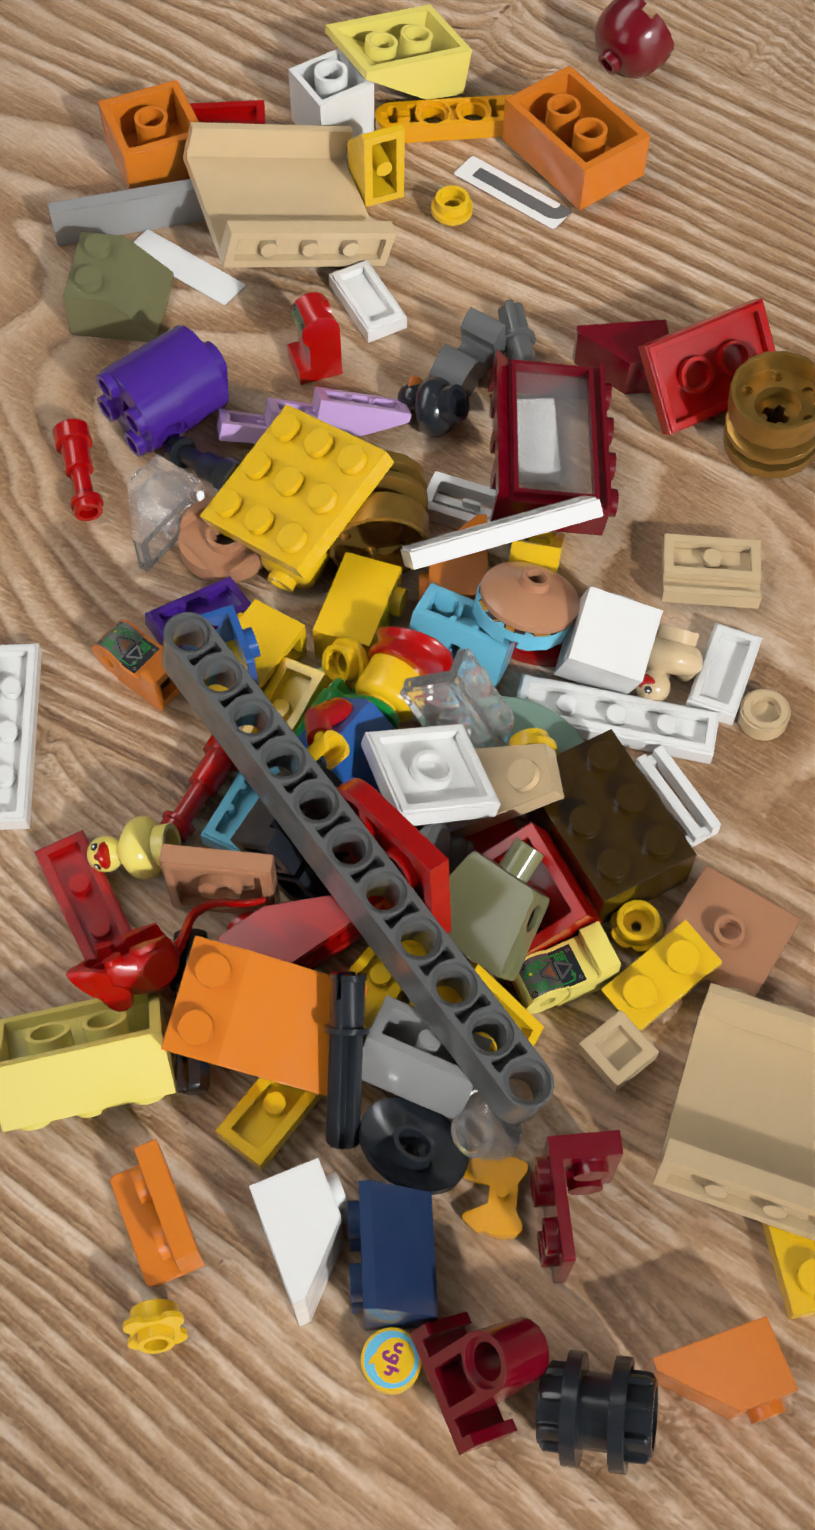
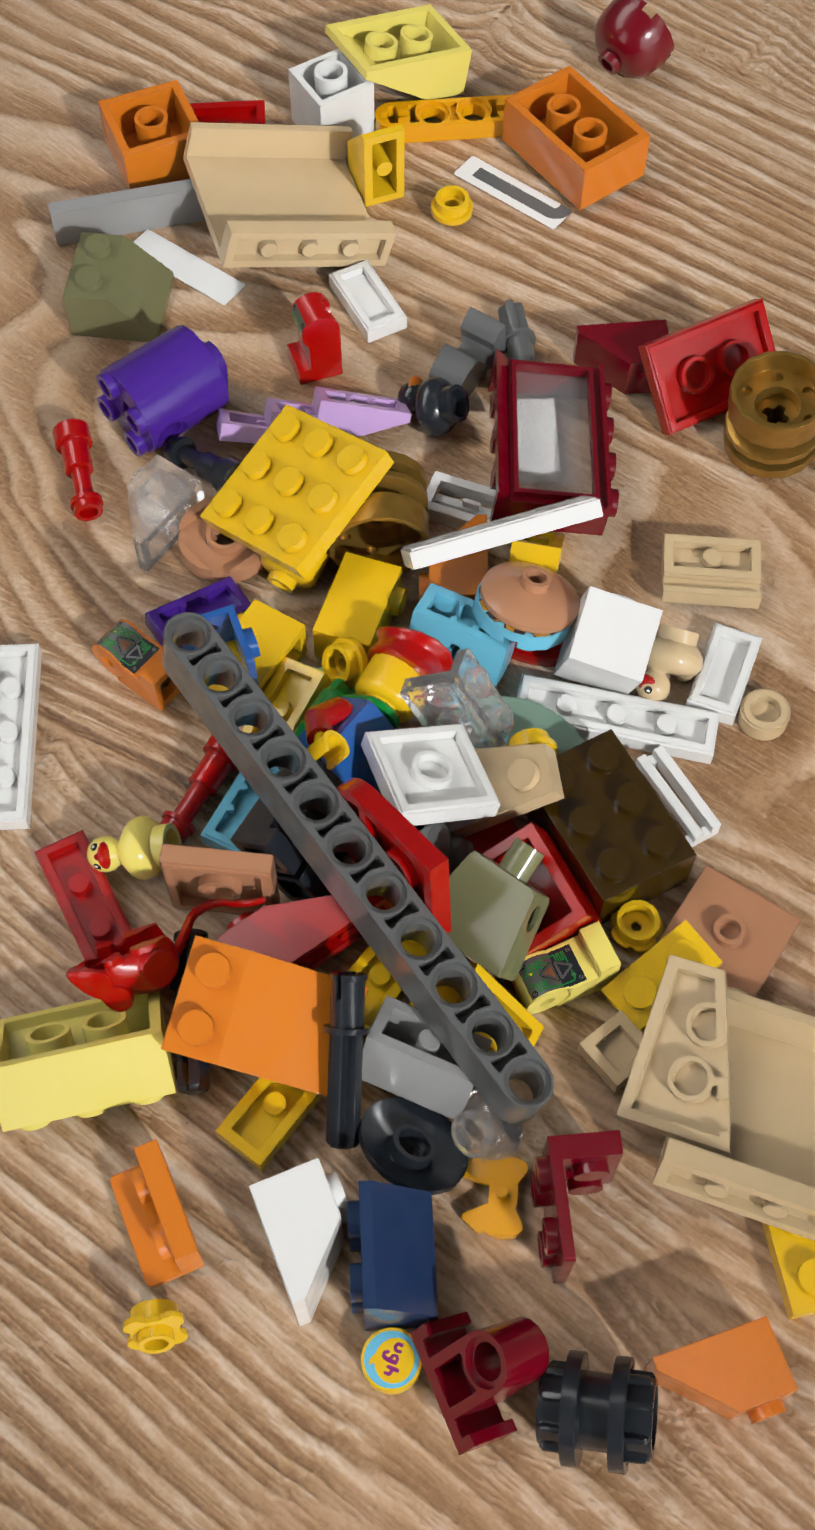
(683, 1060): none -> tan wing

